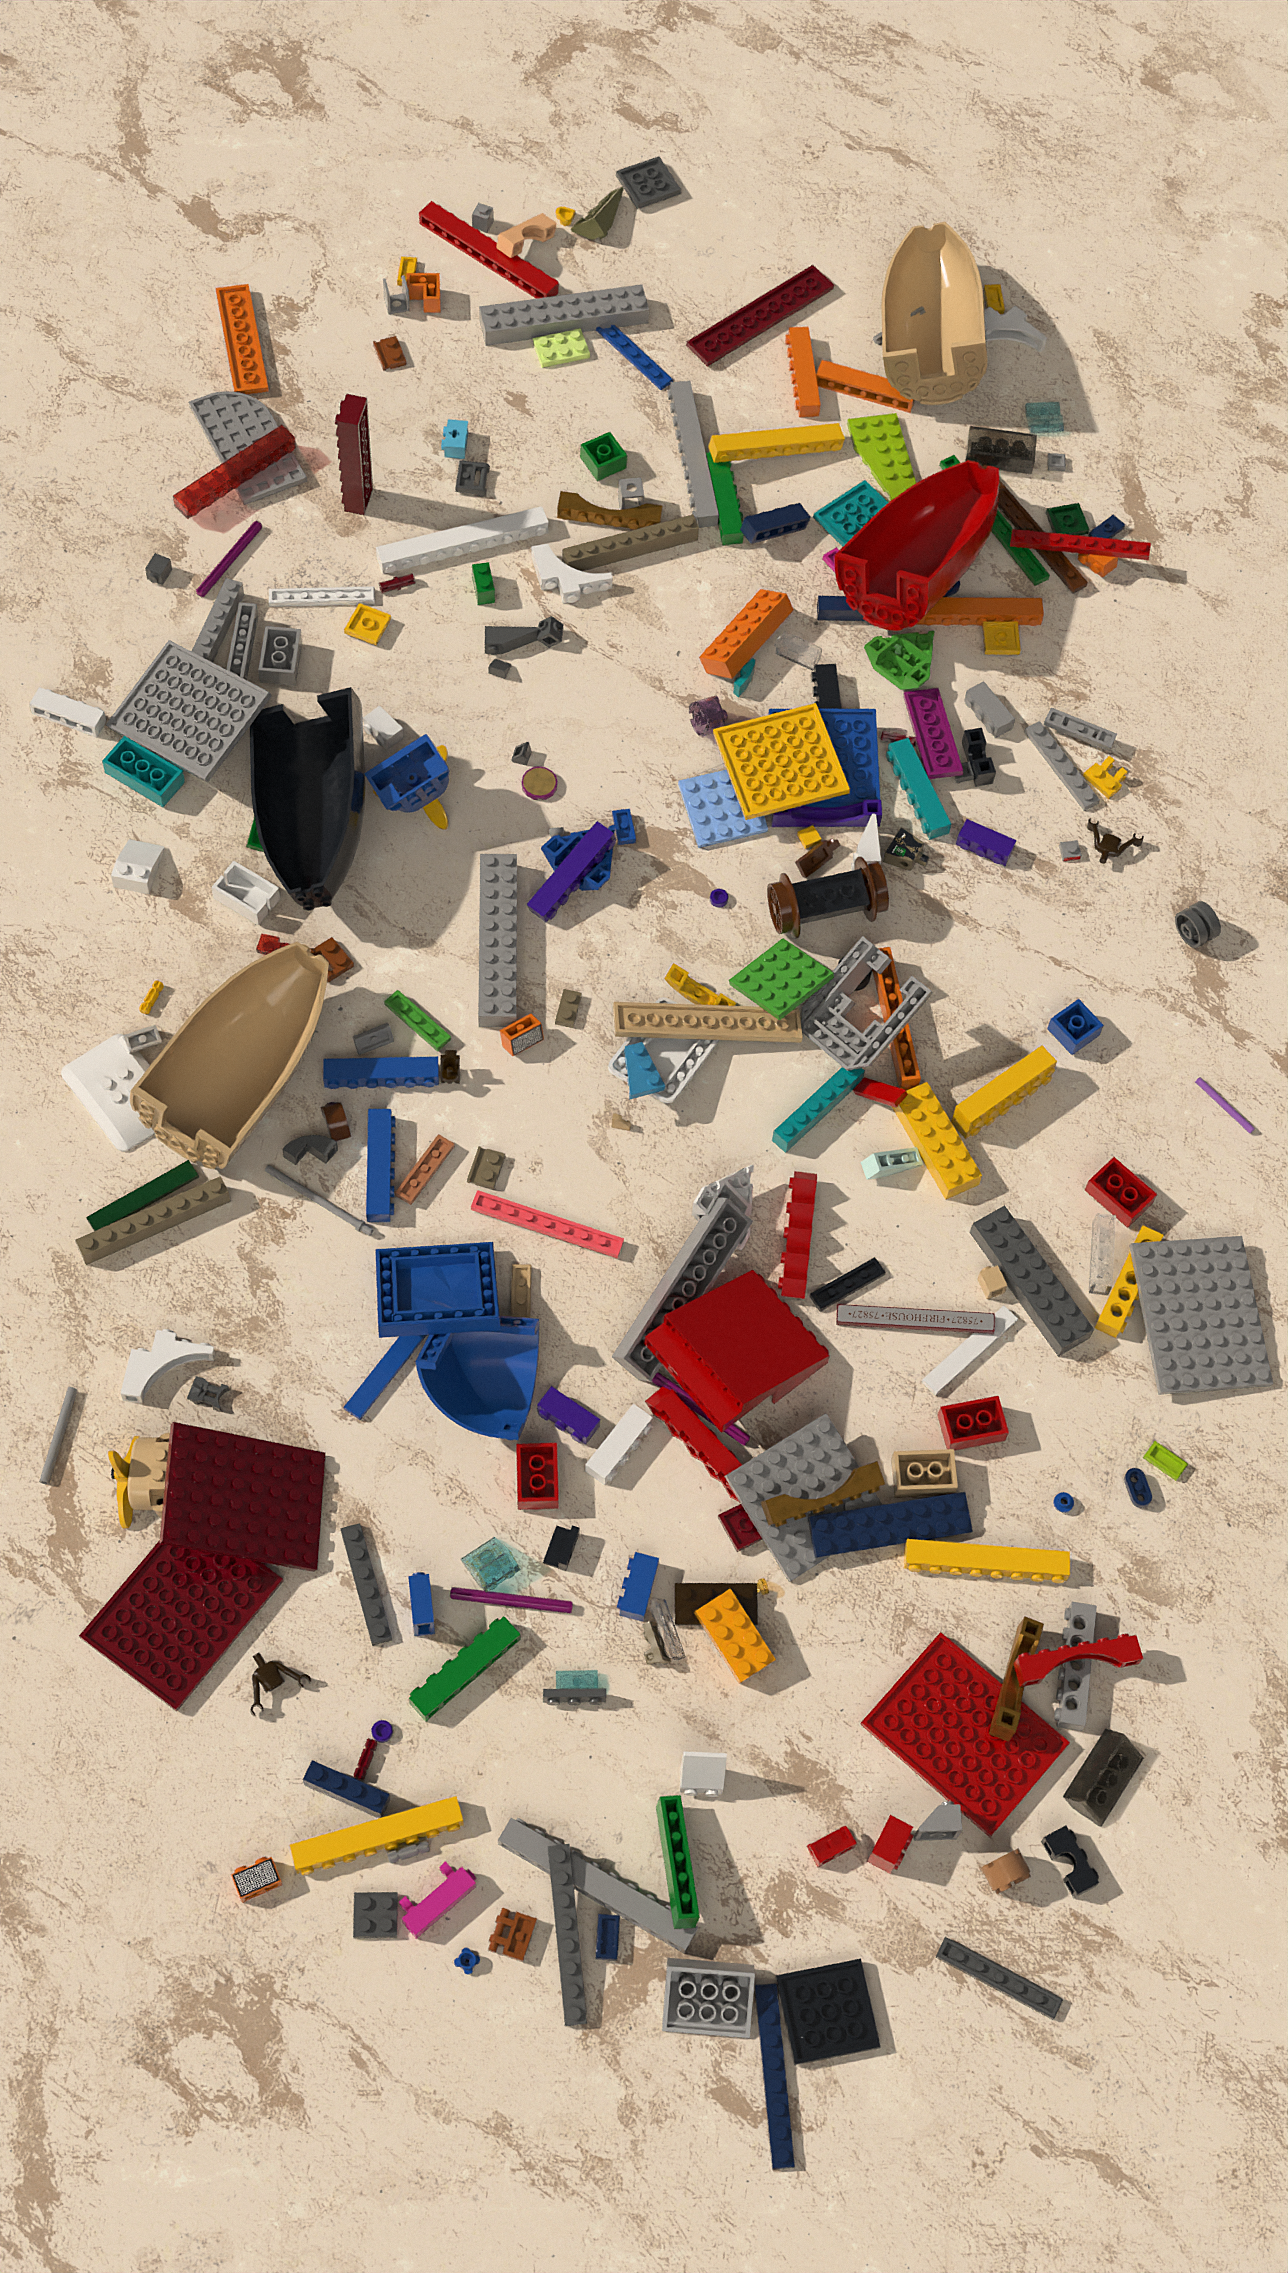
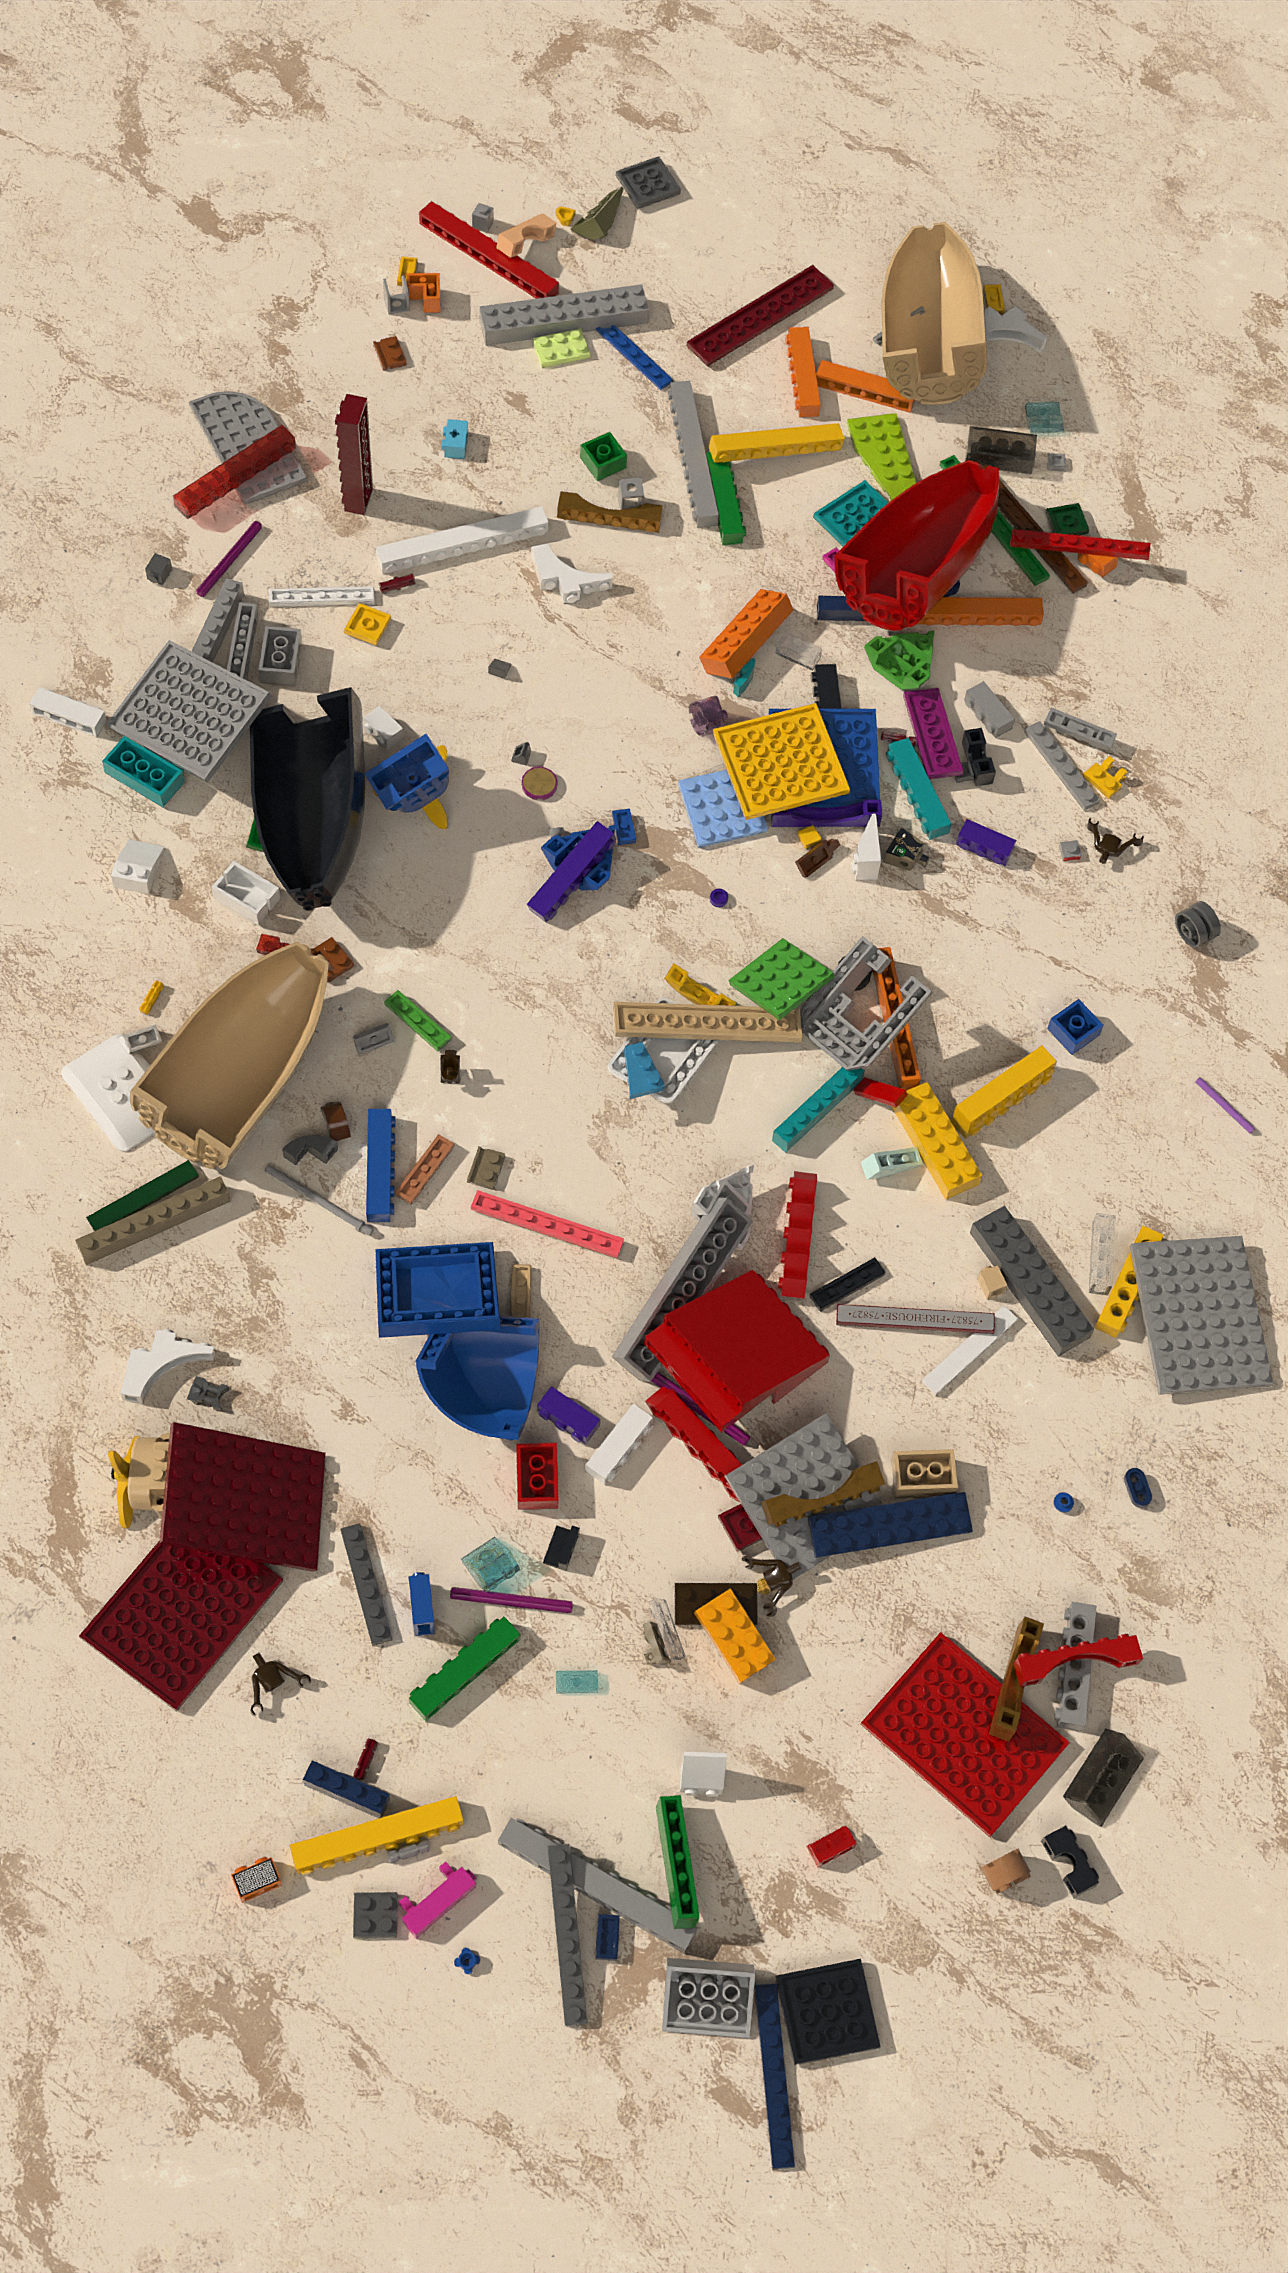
(58, 1436): light grey piece -> none
(241, 339): orange plate -> none
(380, 1072): blue brick -> none
(382, 1375): blue tile -> none
(382, 1731): dark purple tile -> none
(466, 478): dark grey plate -> none
(483, 583): green brick -> none
(497, 940): light grey brick -> none
(507, 638): dark grey slope -> none
(519, 1935): dark orange plate -> none
(521, 1034): brick -> none
(550, 631): dark grey brick -> none
(568, 1008): dark tan plate -> none
(574, 1696): dark grey plate -> none
(619, 1123): tan tile -> none
(631, 543): dark tan brick -> none
(638, 1586): blue brick -> none
(775, 523): dark blue brick -> none
(777, 1577): none -> dark brown piece
(828, 897): brick -> none
(889, 1846): red brick -> none
(941, 1824): light grey slope -> none
(973, 1423): red brick -> none
(987, 1560): yellow brick -> none
(999, 1978): dark grey tile -> none
(1001, 638): yellow plate -> none
(1108, 528): dark blue plate -> none
(1120, 1192): red brick -> none
(1165, 1460): lime tile -> none

